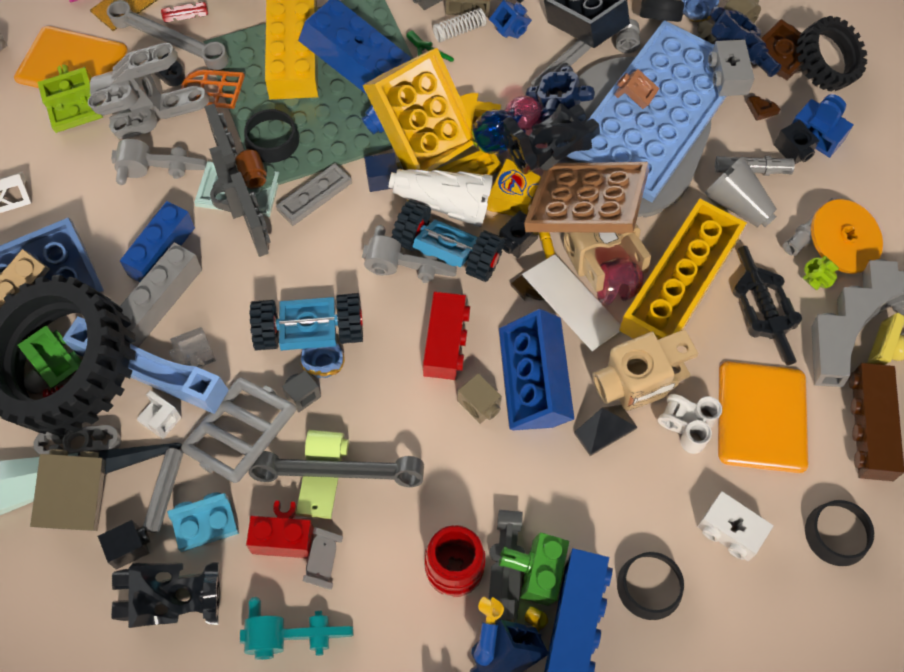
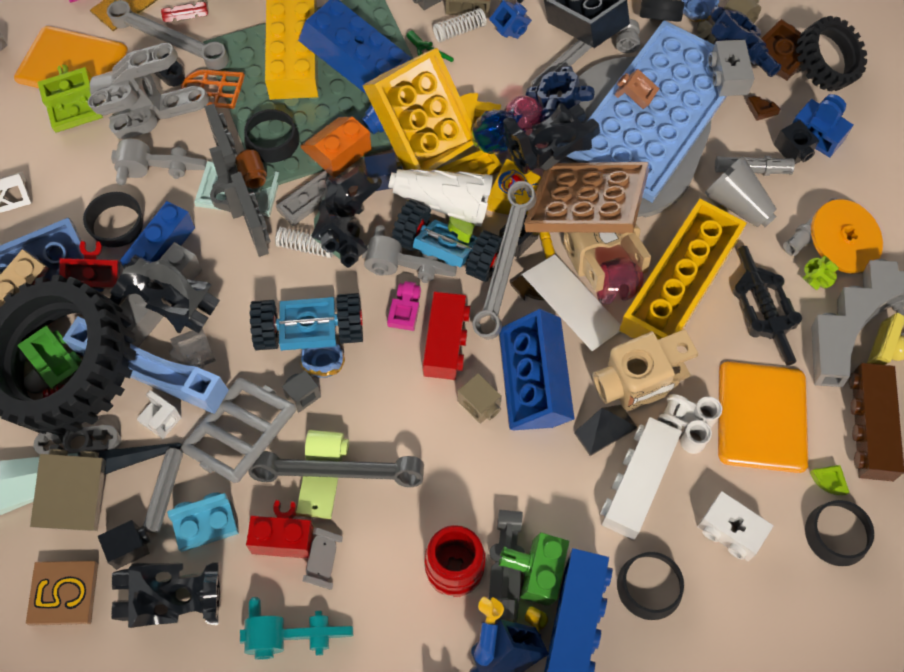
(62, 593): none -> medium nougat tile
(93, 272): none -> red brick
(107, 201): none -> black tyre
(176, 298): none -> black hips
(284, 236): none -> white piece
(335, 222): none -> black hips
(338, 145): none -> orange slope
(404, 312): none -> dark pink plate
(462, 228): none -> lime tile
(504, 259): none -> light grey piece
(641, 479): none -> white brick
(830, 480): none -> lime tile

